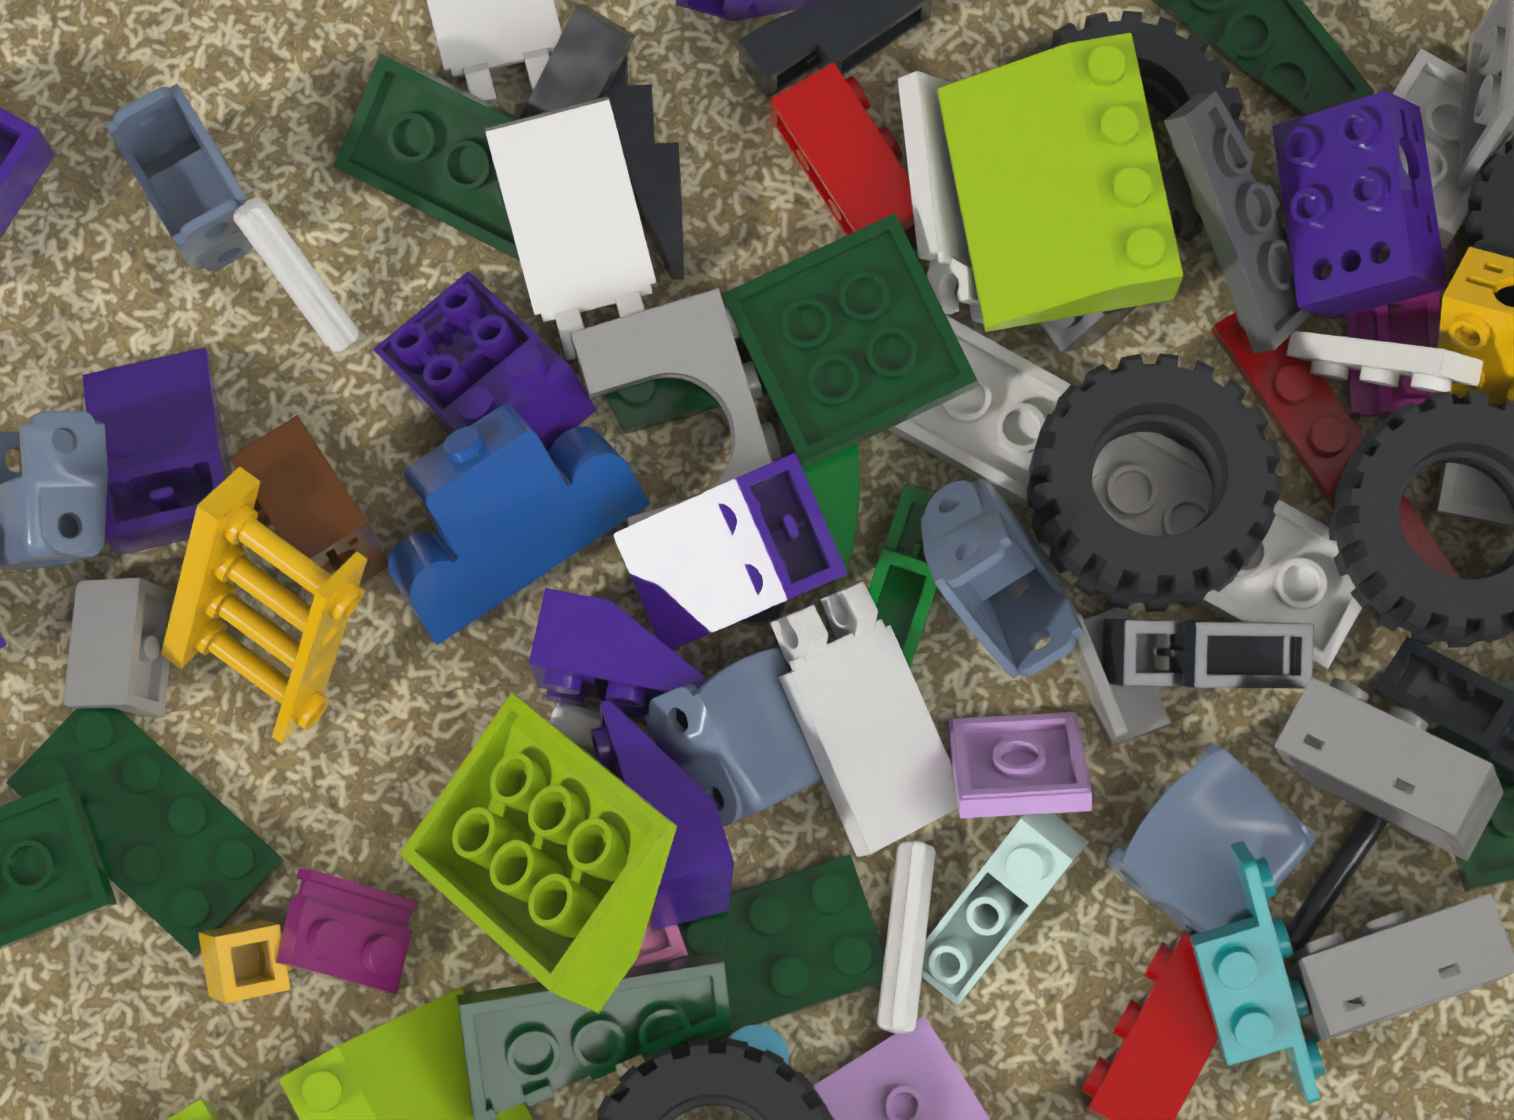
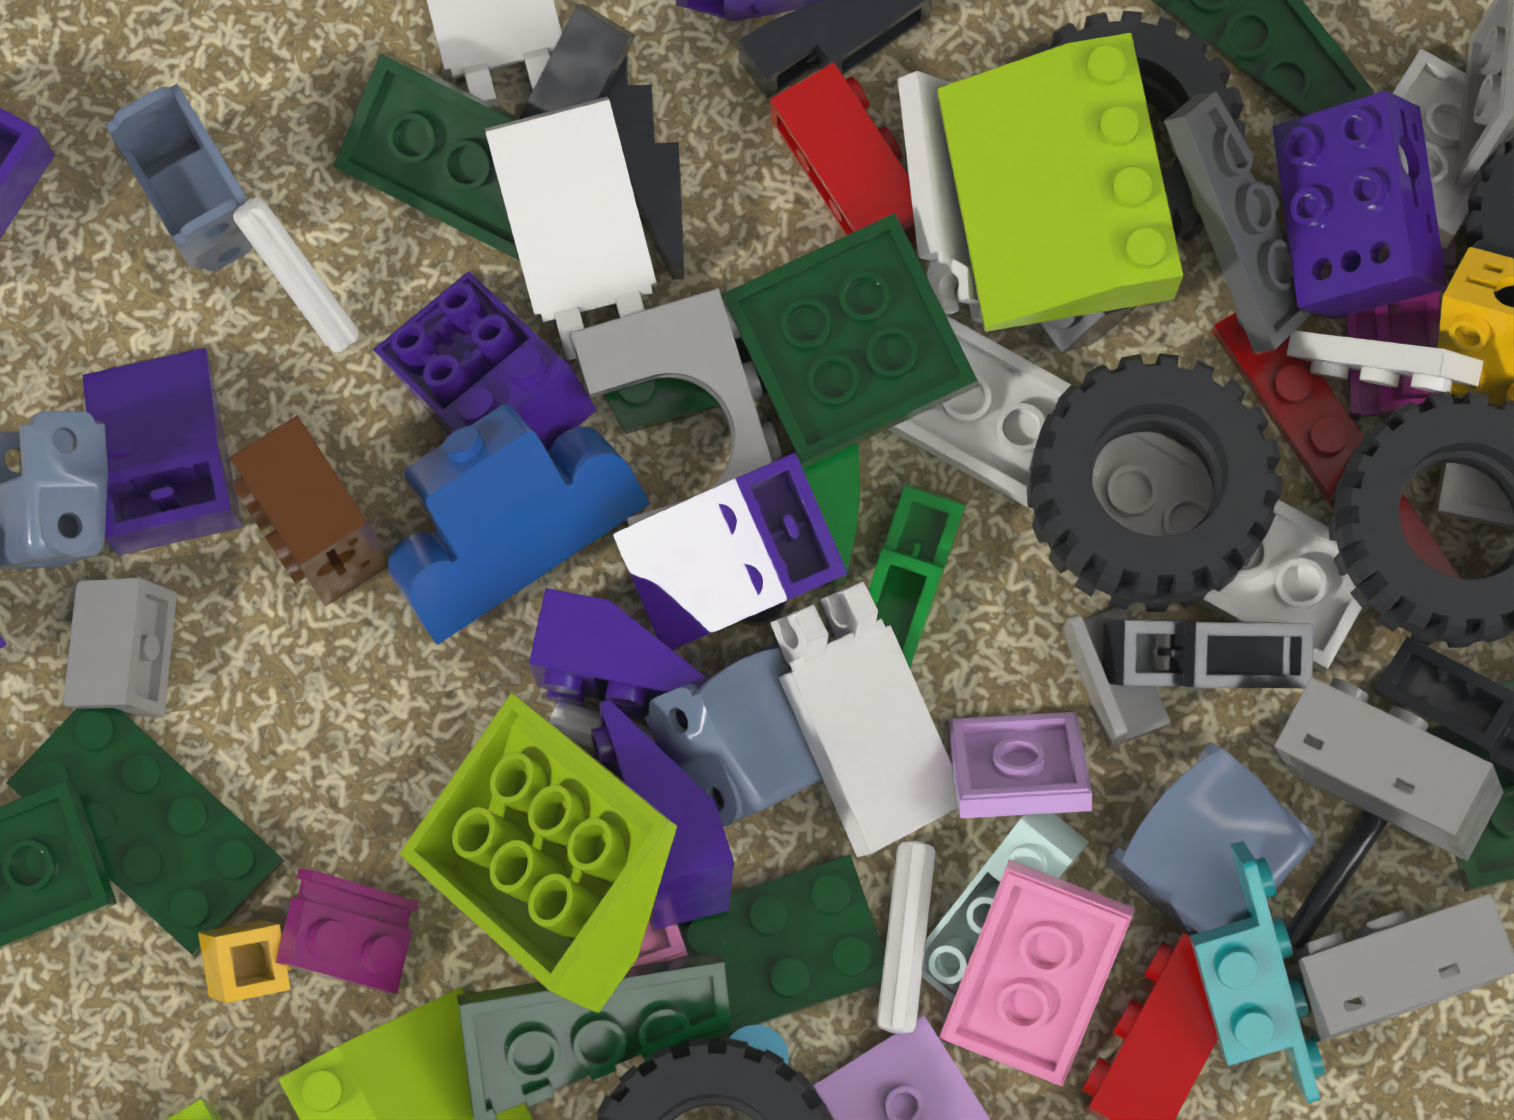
(208, 597): yellow fence -> none
(980, 564): sand blue piece -> none
(1036, 972): none -> bright pink tile

